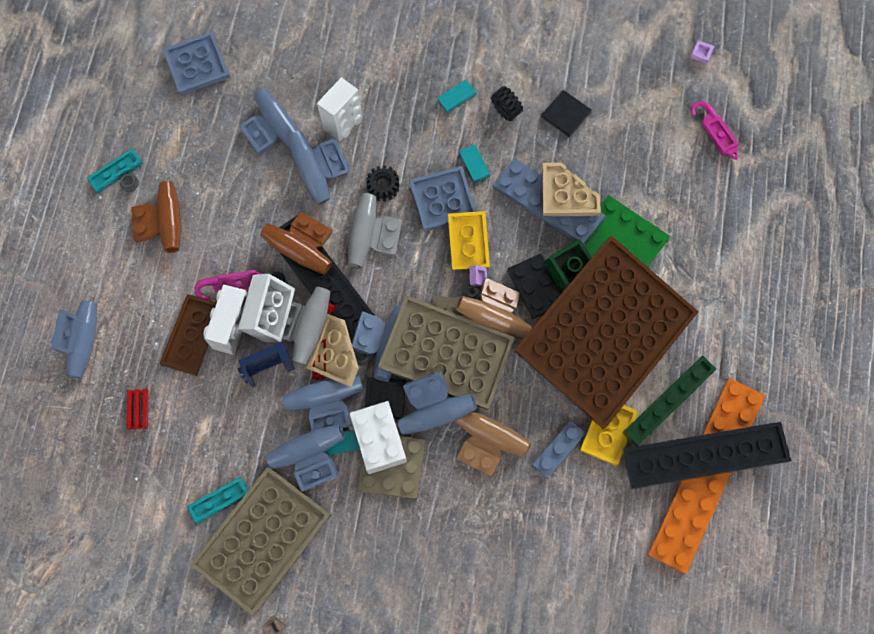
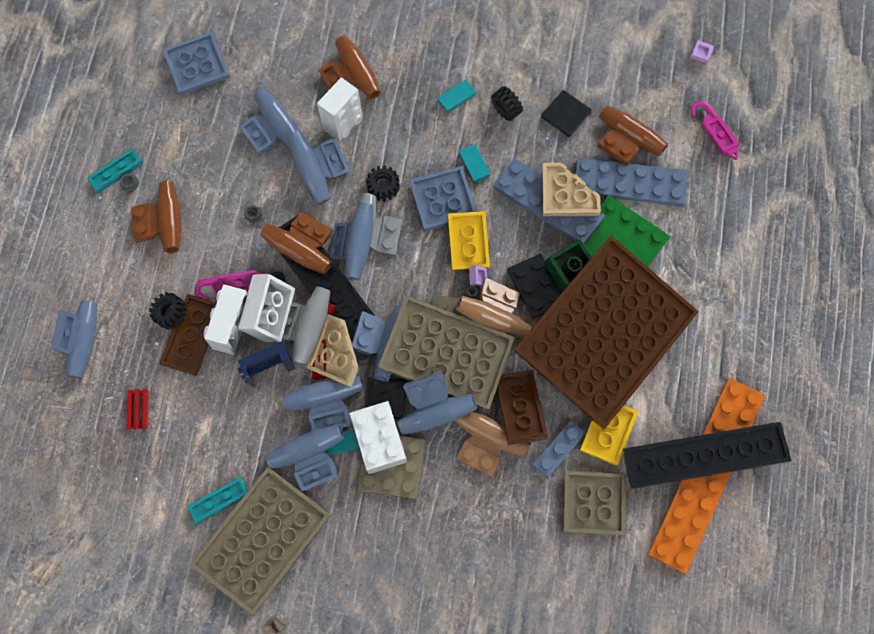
(160, 307): none -> black tyre
(250, 210): none -> dark grey plate
(352, 69): none -> dark orange plate
(353, 241): none -> sand blue plate
(521, 408): none -> reddish brown tile
(594, 503): none -> dark tan plate
(628, 136): none -> dark orange plate
(634, 181): none -> sand blue plate
(669, 401): dark green plate -> none

